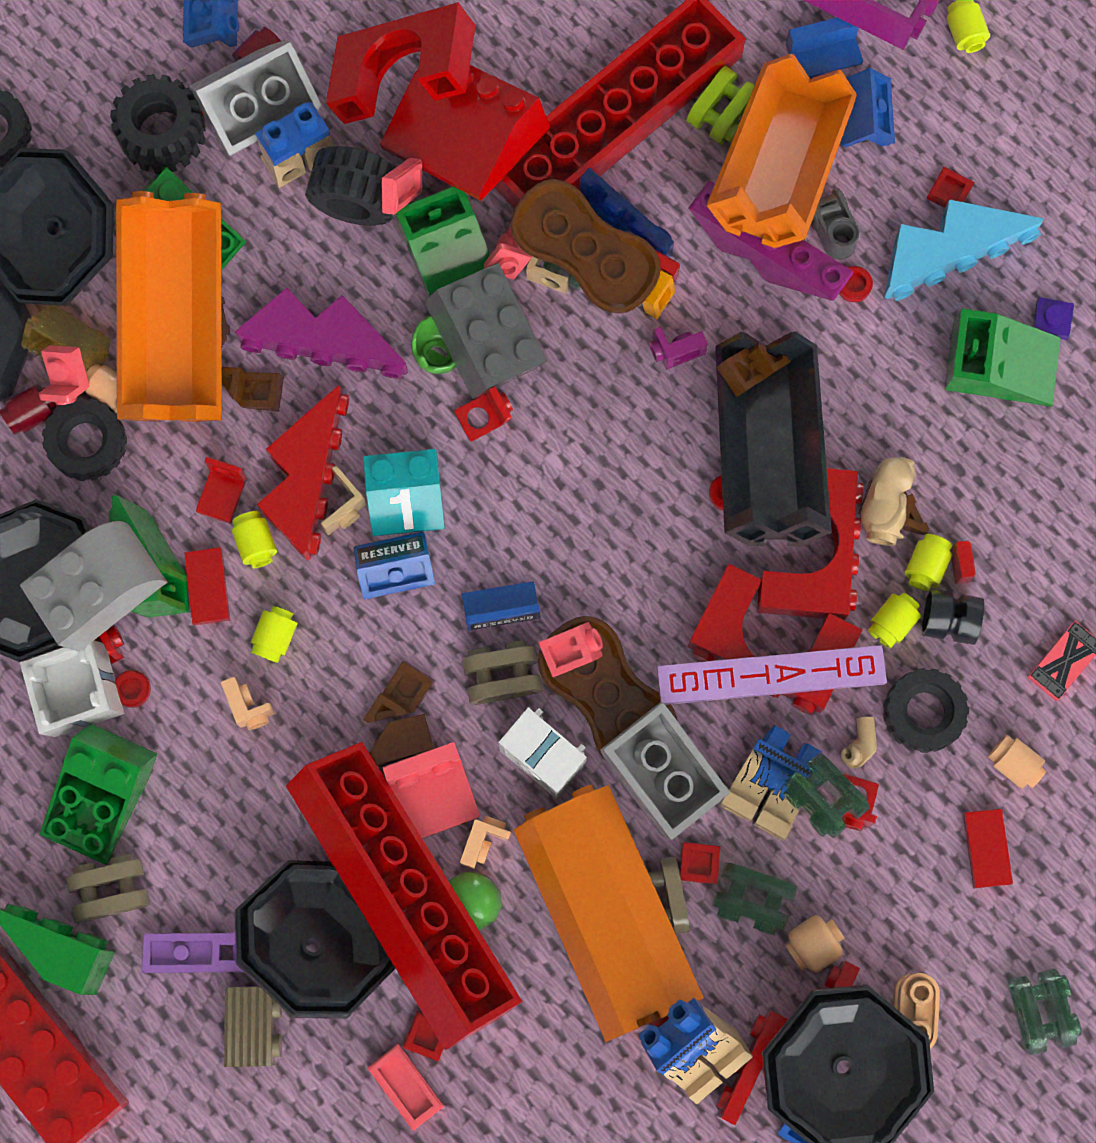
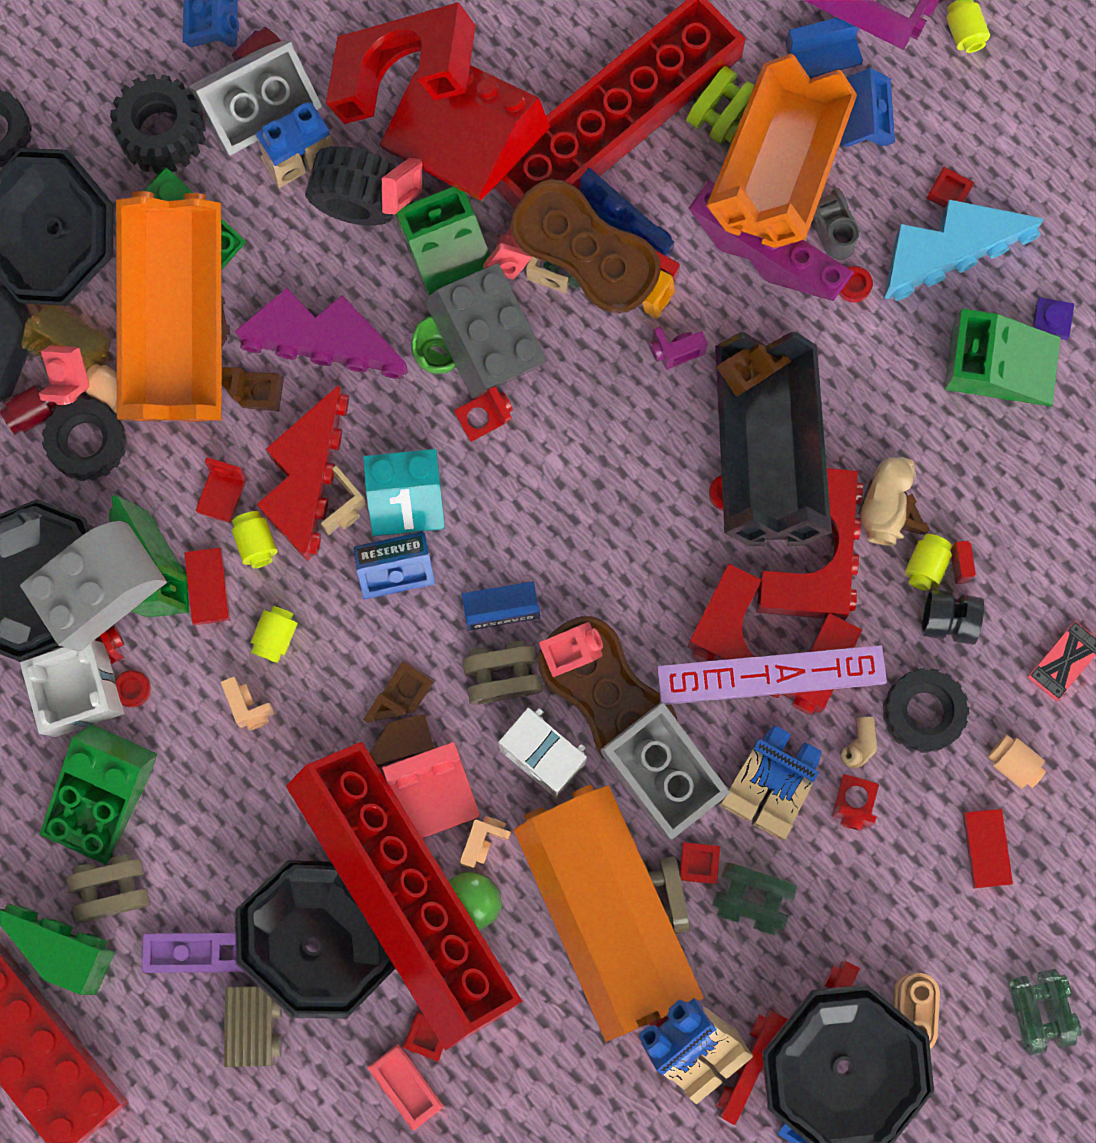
(815, 943): light nougat head -> none
(825, 817): clear green brick -> none
(894, 619): neon yellow brick -> none

